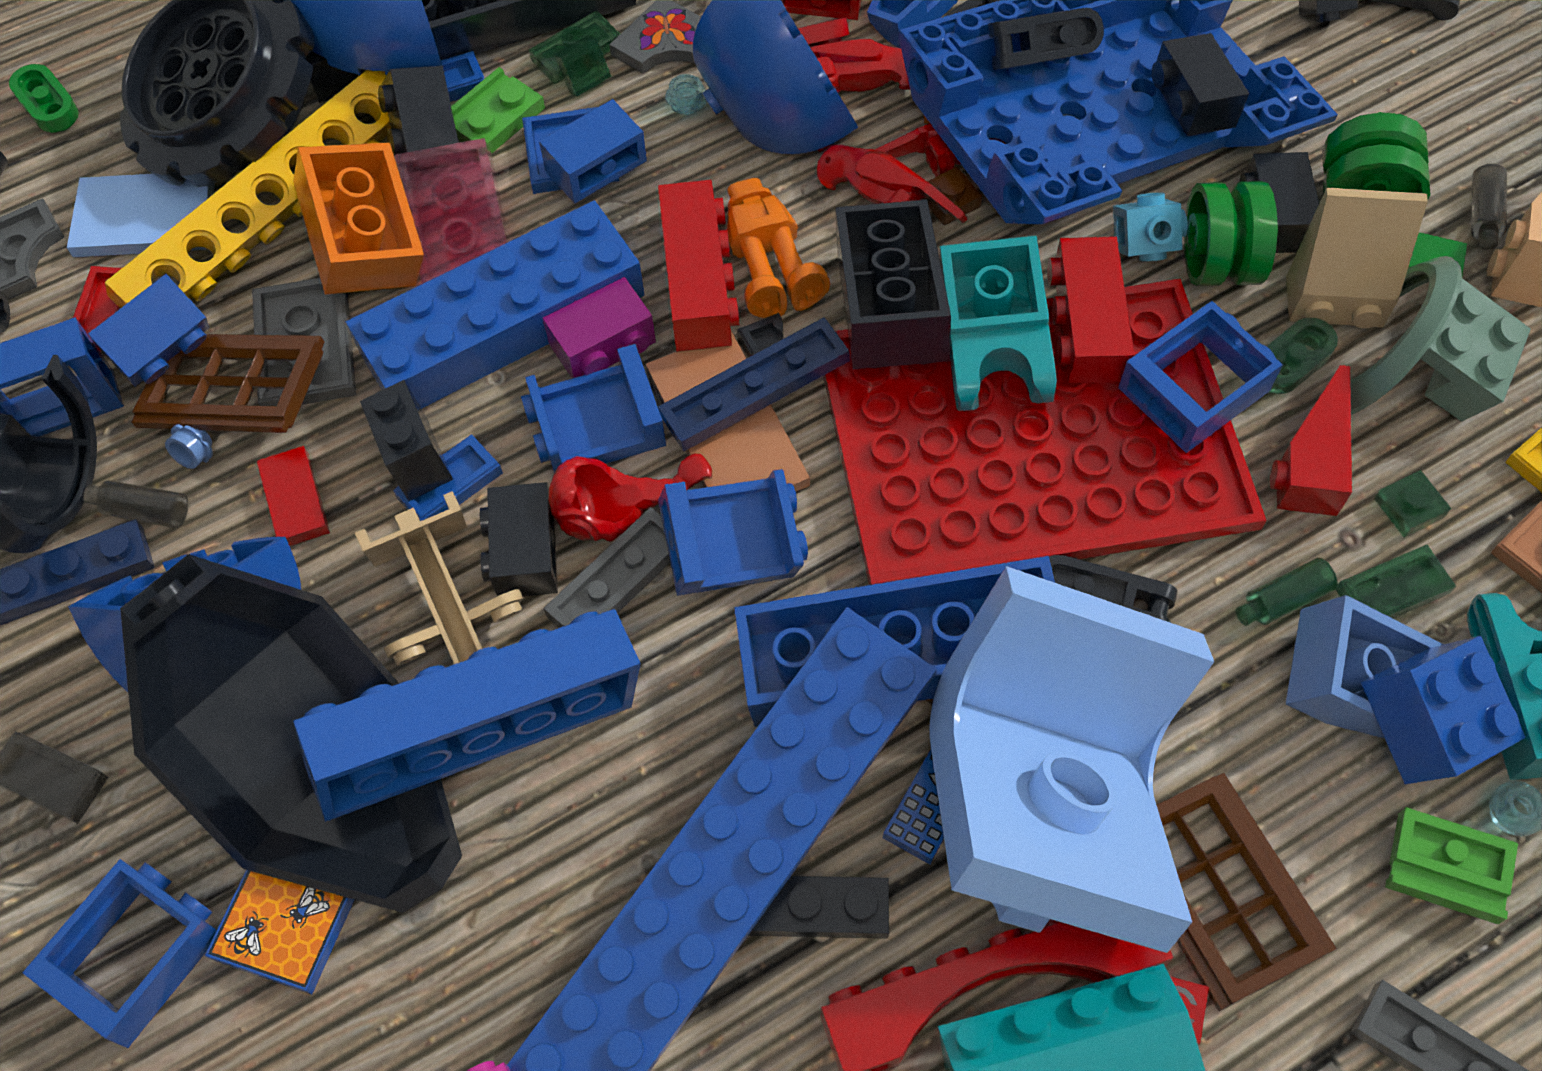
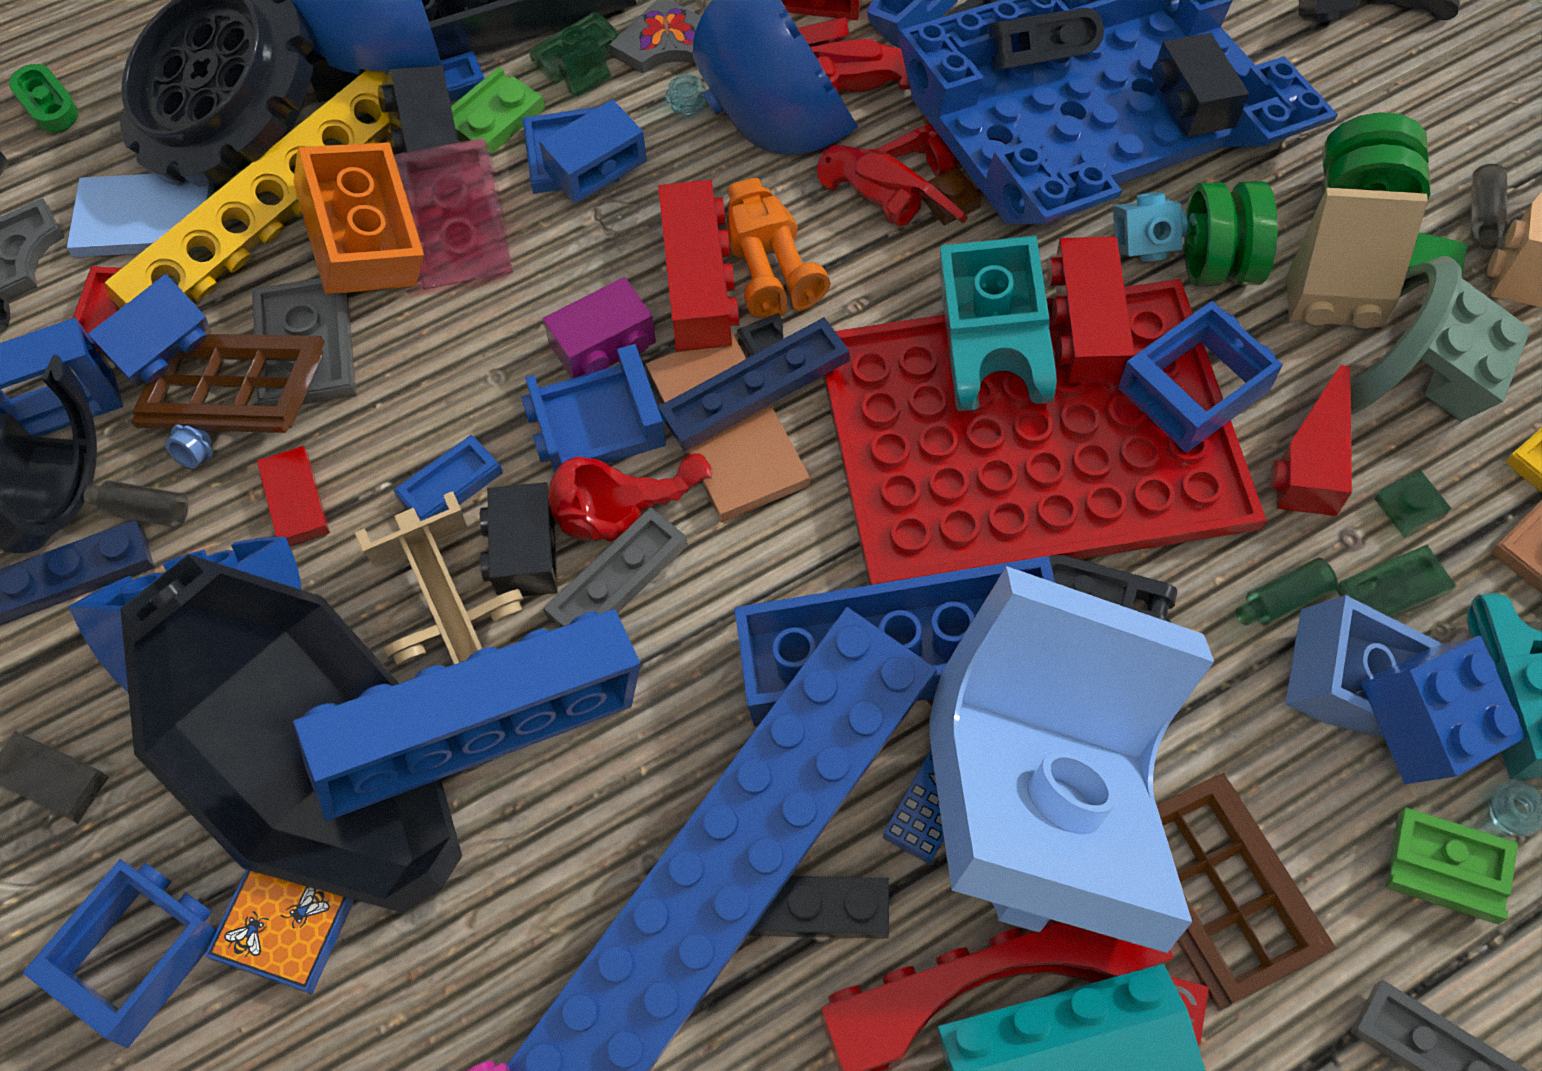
(406, 440): black brick -> none
(491, 306): blue brick -> none
(732, 533): blue panel -> none
(892, 285): black brick -> none
(1293, 191): black brick -> none
(1296, 359): clear green plate -> none

